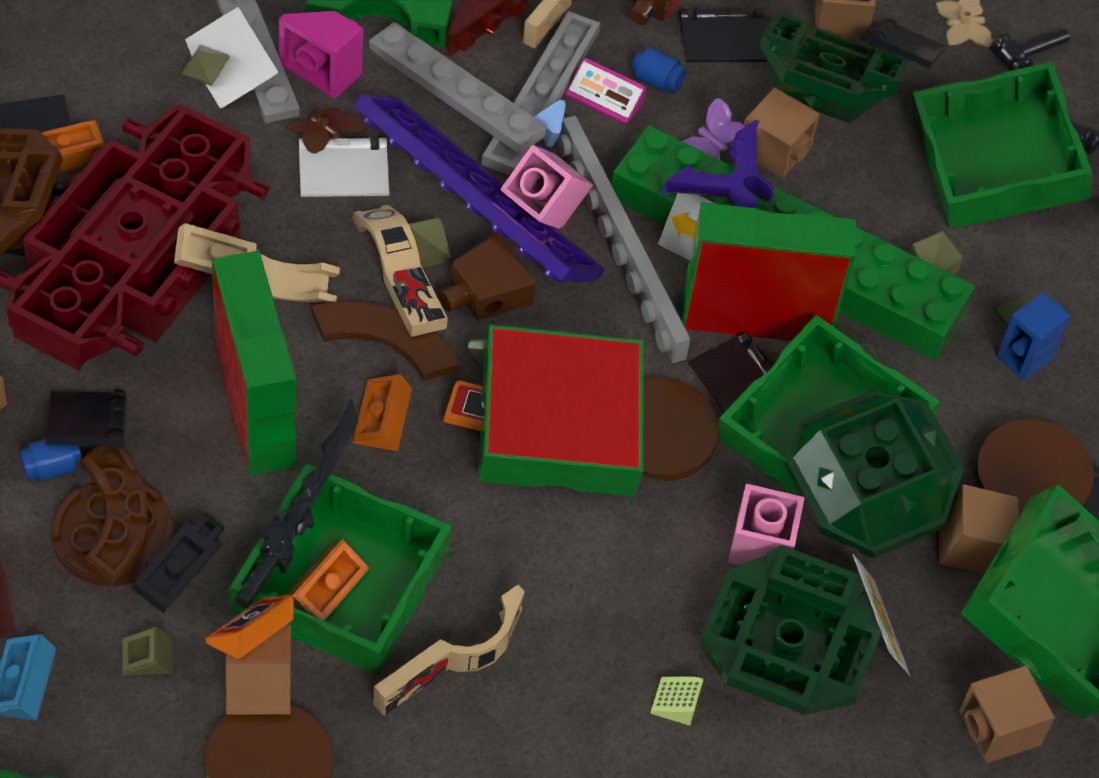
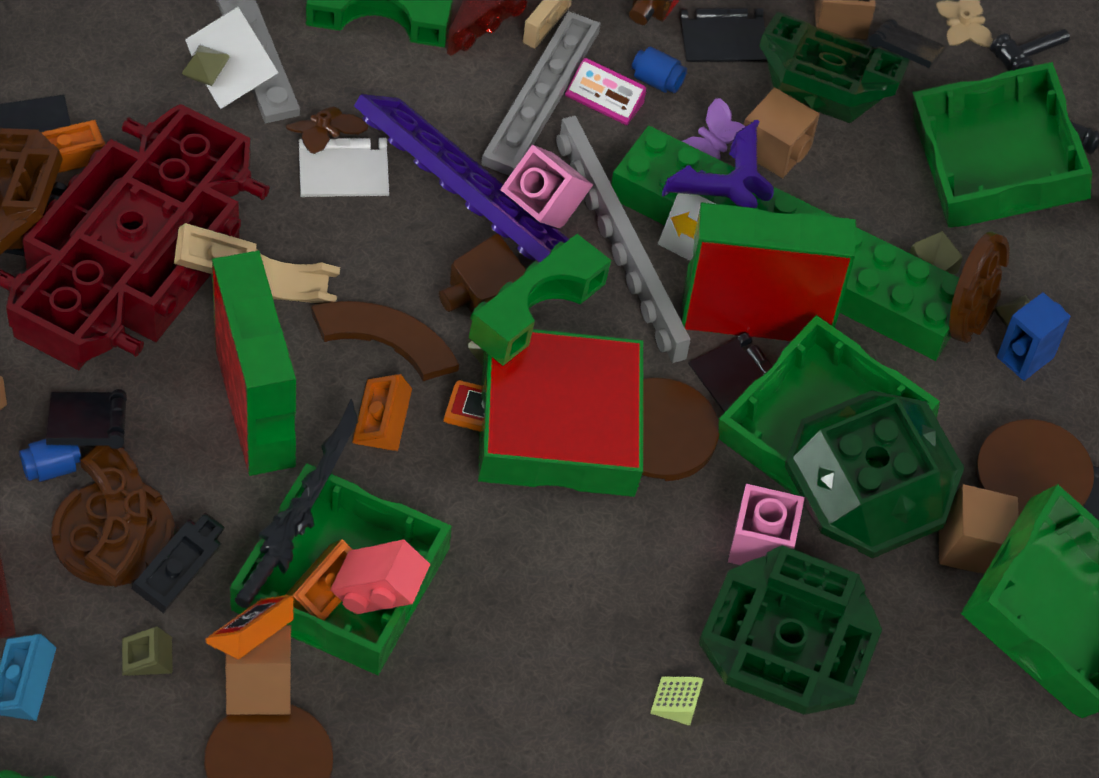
(322, 49): dark pink slope -> none
(380, 577): none -> coral brick
(403, 270): tan piece -> none
(431, 242): olive slope -> none
(444, 657): tan piece -> none
(458, 88): light grey plate -> none
(552, 118): light blue slope -> none
(568, 273): none -> green arch
(881, 615): white sticker -> none
(978, 287): none -> reddish brown tile
(1006, 714): medium nougat head -> none

